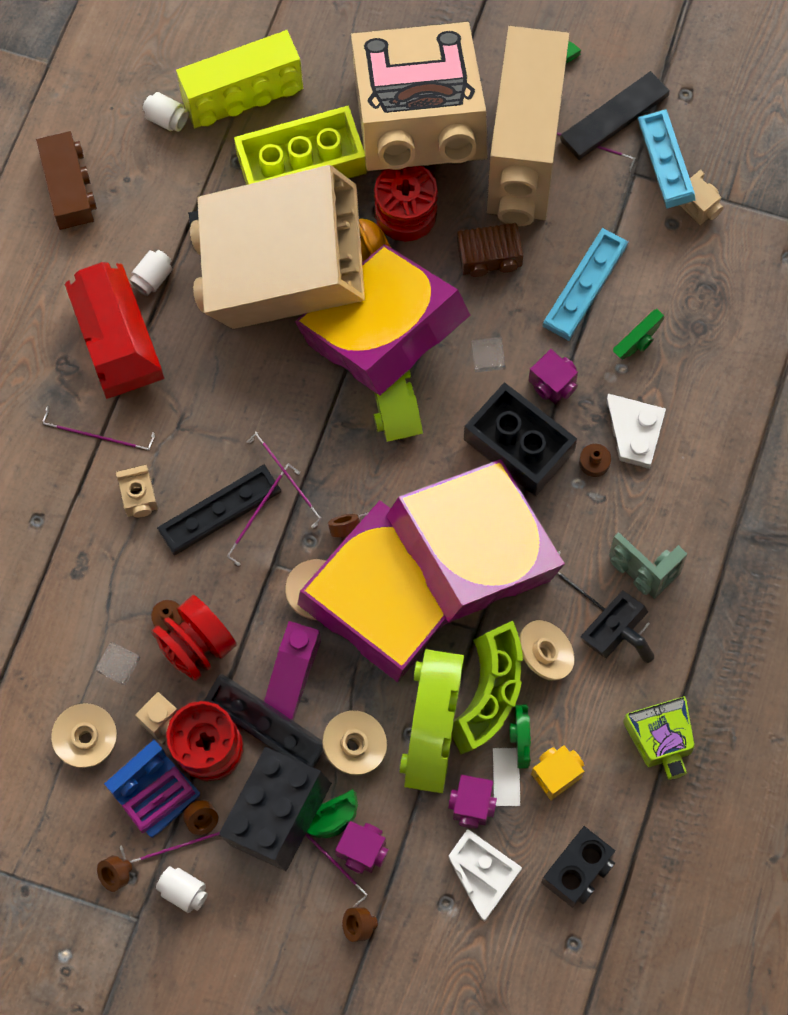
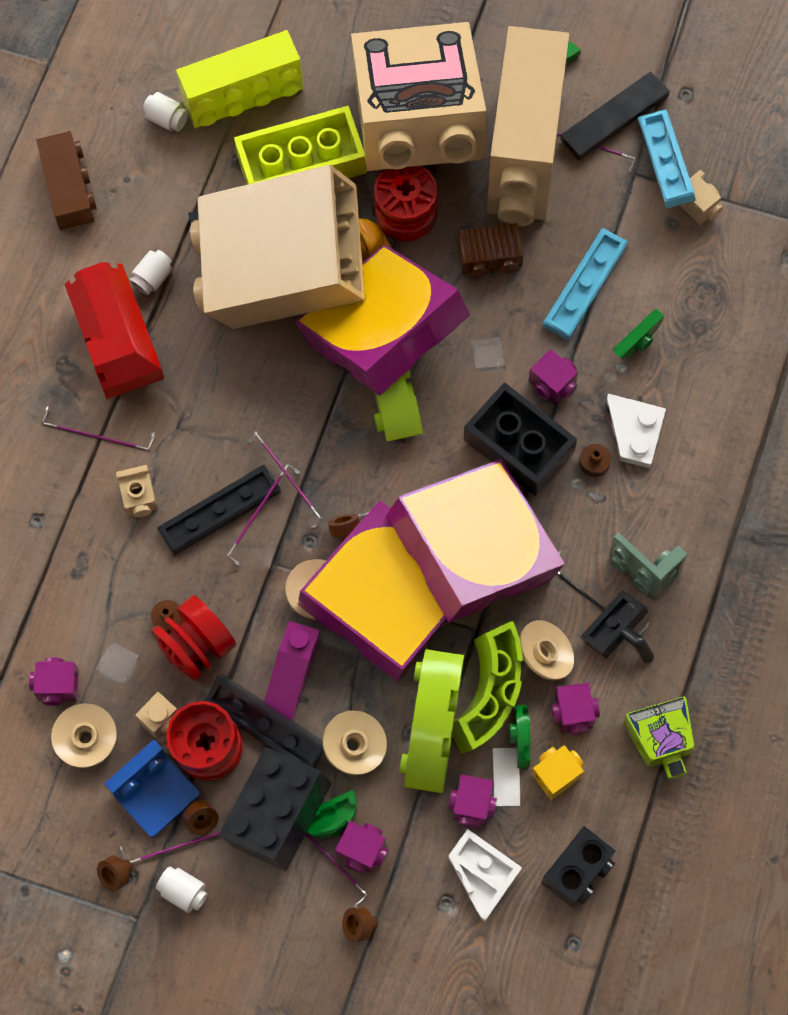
(54, 681): none -> magenta brick
(164, 810): magenta tile -> none
(575, 709): none -> magenta brick

